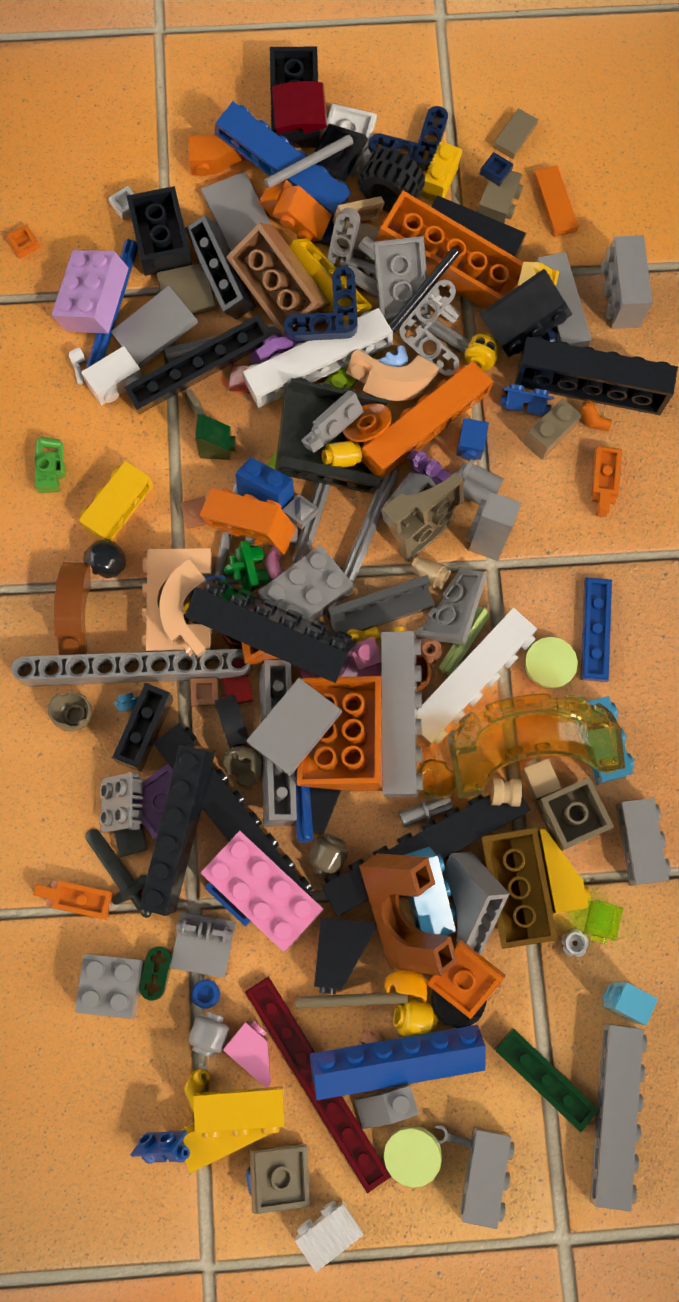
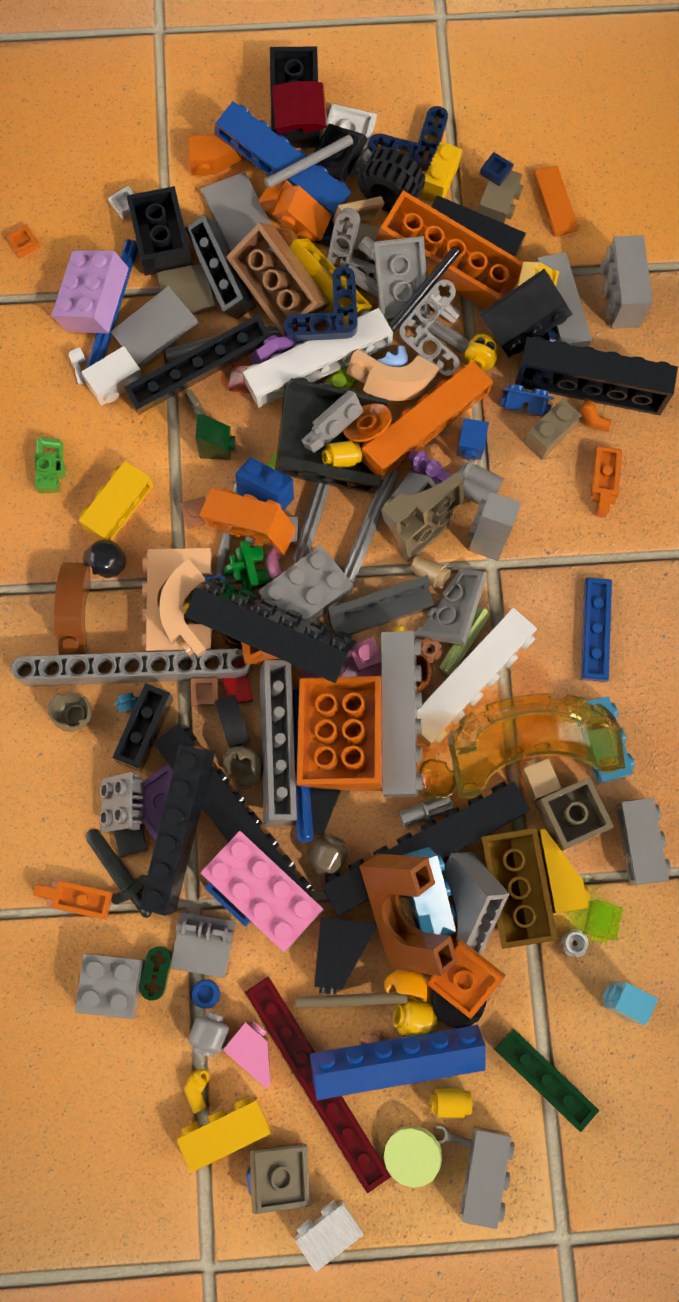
(162, 1146): blue hinge -> none
(239, 1111): yellow brick -> none
(294, 726): light grey tile -> none
(300, 511): light grey tile -> none
(359, 635): yellow arm -> none
(386, 1106): light grey slope -> none
(451, 1103): none -> yellow brick
(506, 792): tan wheel -> none
(515, 133): dark tan tile -> none
(551, 663): yellowish green tile -> none
(617, 1118): light grey brick -> none

